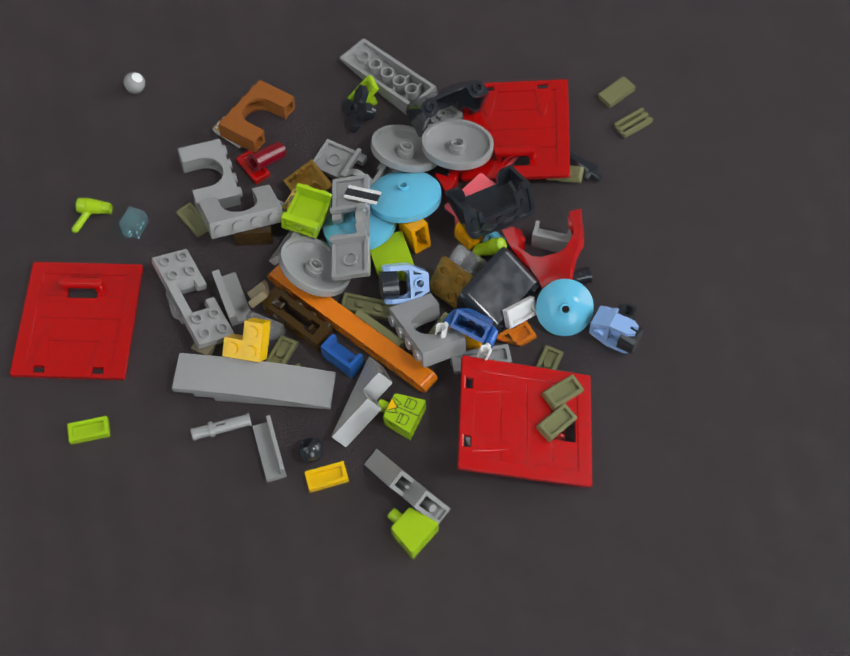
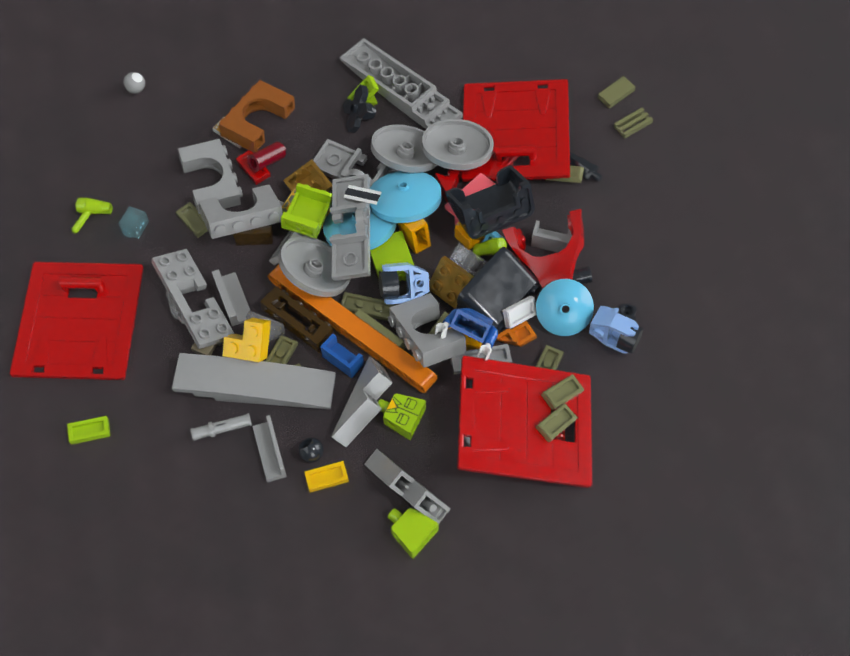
(258, 293): dark tan slope -> none
(466, 94): black windscreen -> none

